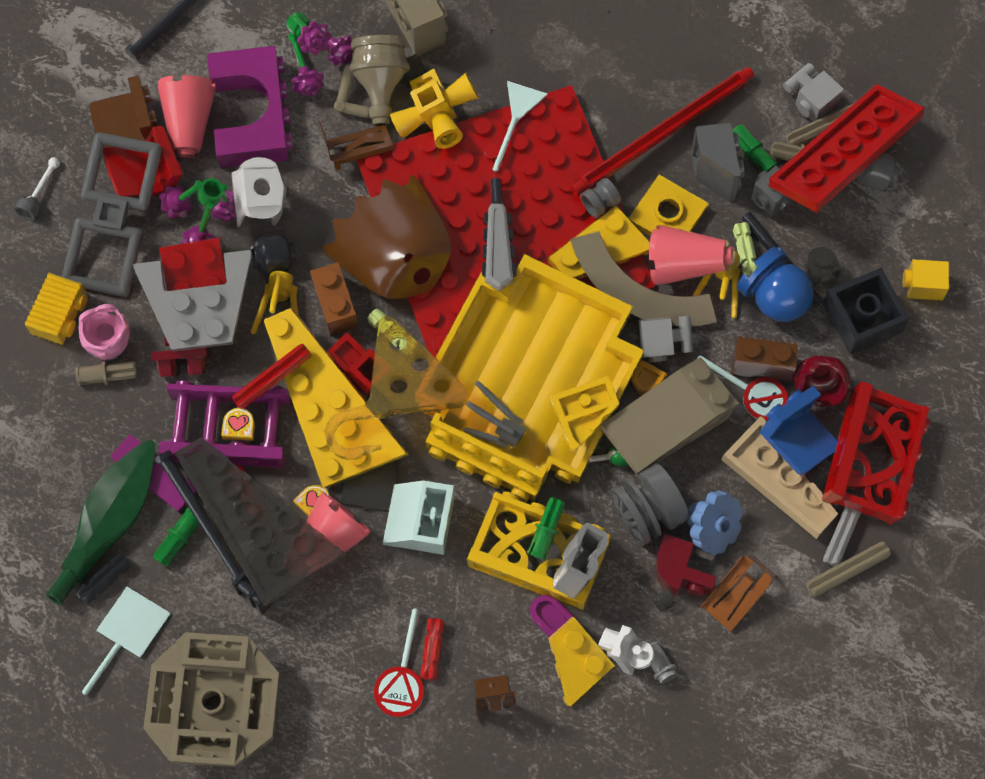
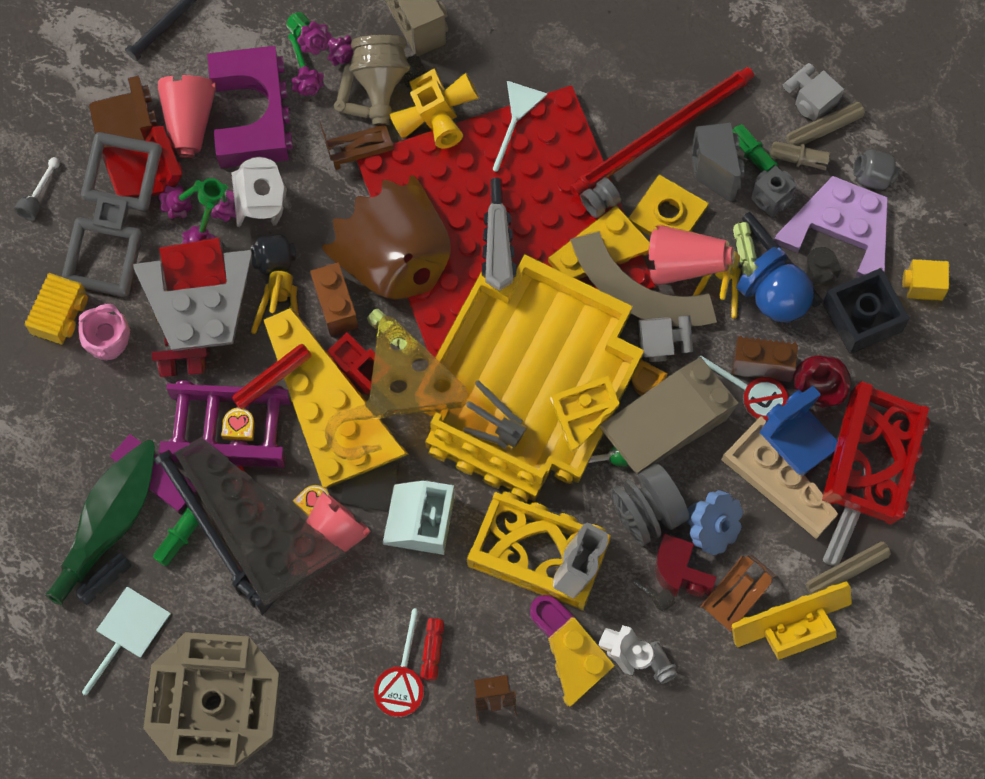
(105, 372): dark tan axle -> none
(546, 529): green axle -> none
(796, 623): none -> yellow bracket
(845, 214): none -> lavender wing
(846, 148): red plate -> none

